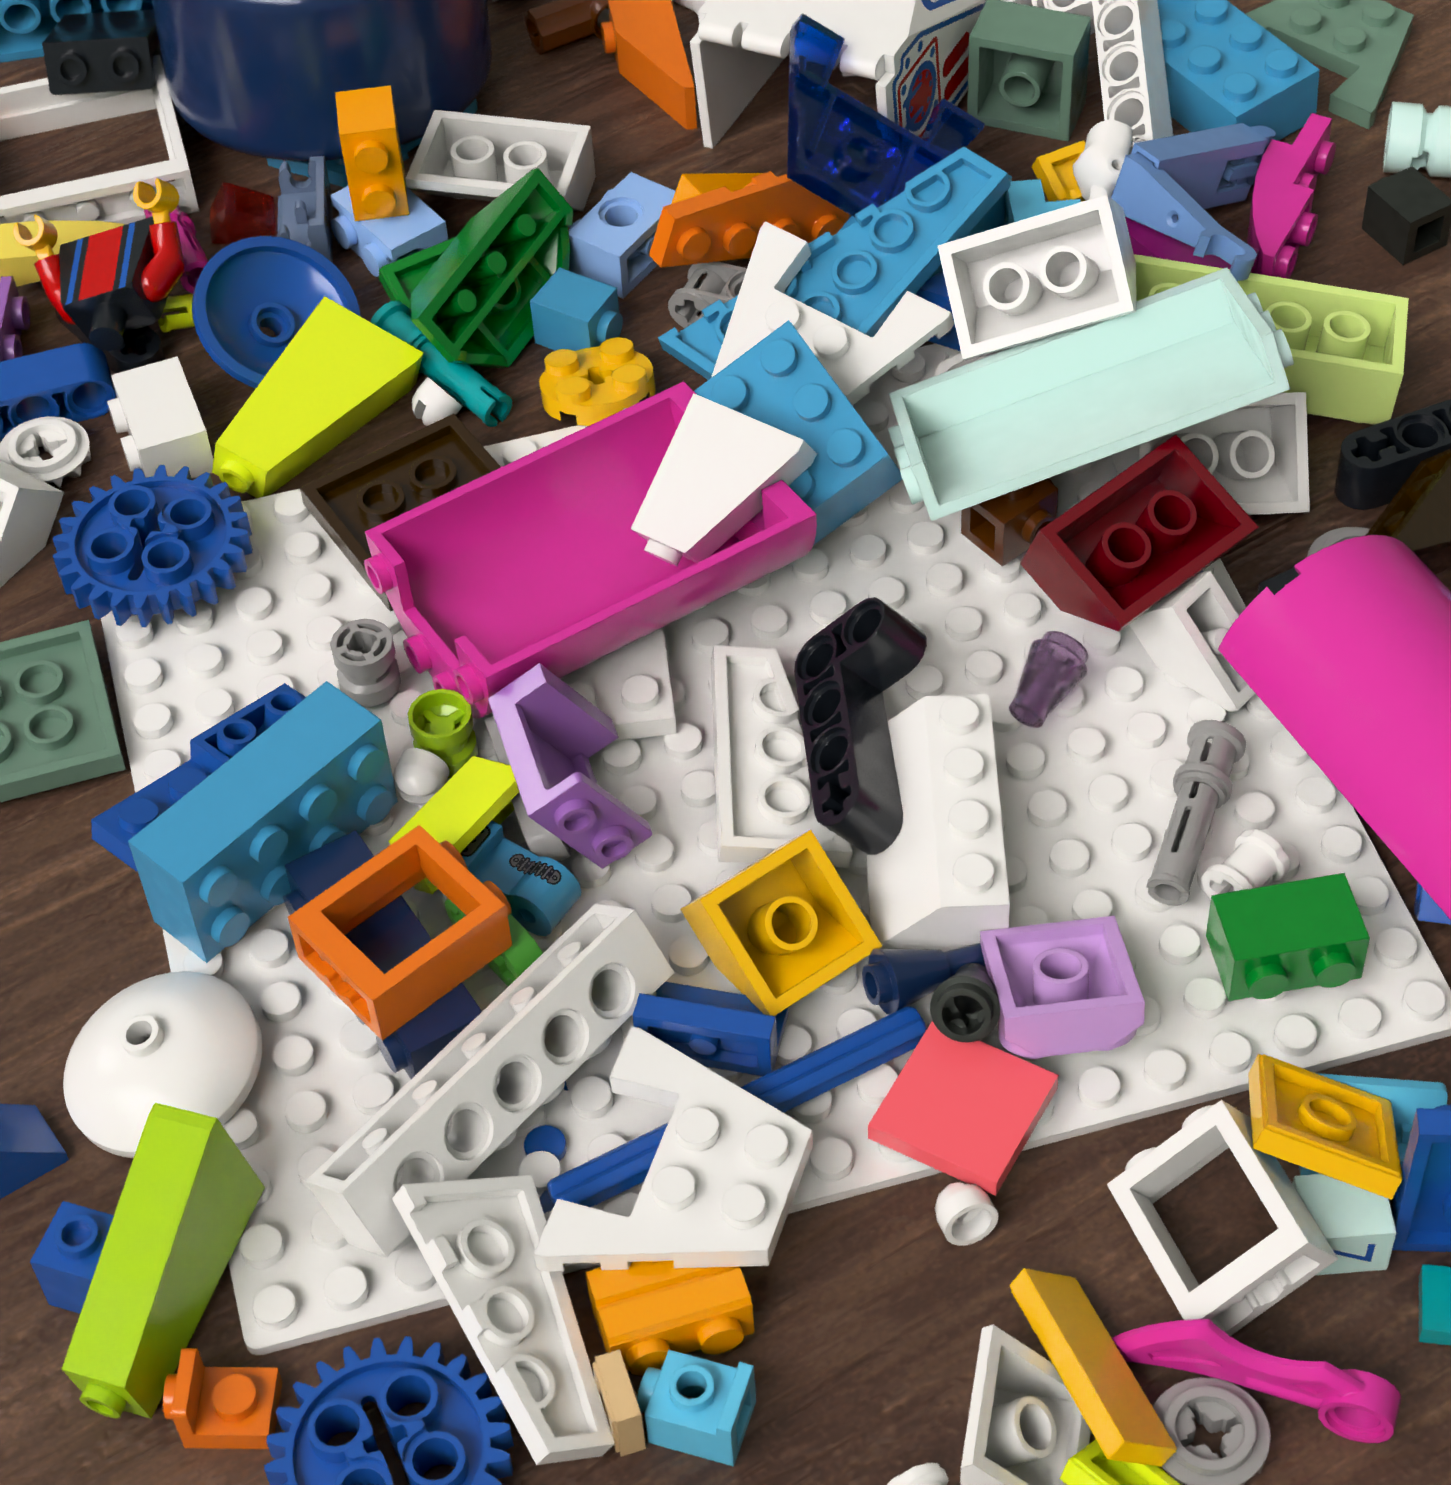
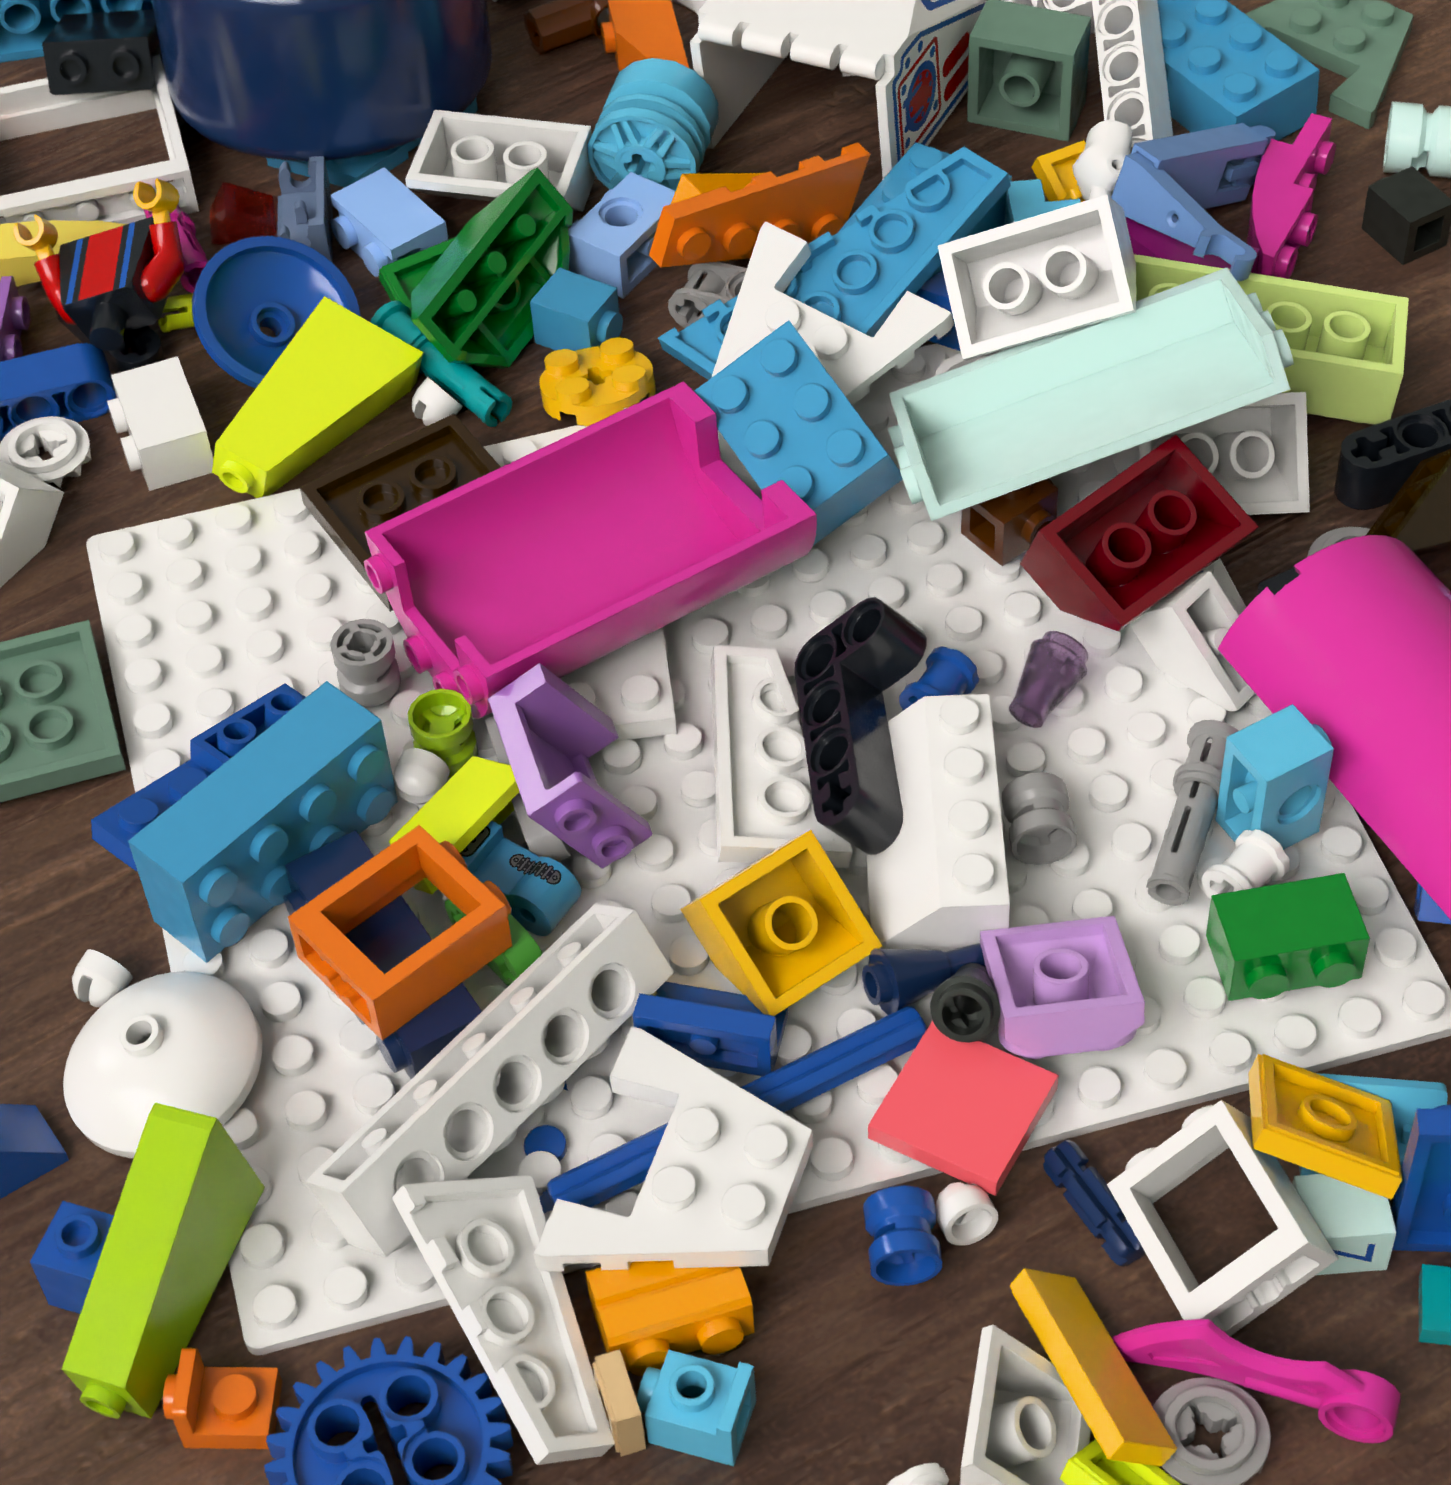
(99, 978): none -> white hinge
(152, 545): blue gear -> none
(372, 153): light orange brick -> none
(653, 124): none -> medium azure wheel
(714, 480): white slope -> none
(848, 148): clear blue wing -> none
(903, 1242): none -> blue wheel
(946, 674): none -> blue bush
(1035, 808): none -> light grey wheel
(1092, 1201): none -> dark blue axle
(1275, 778): none -> medium azure brick

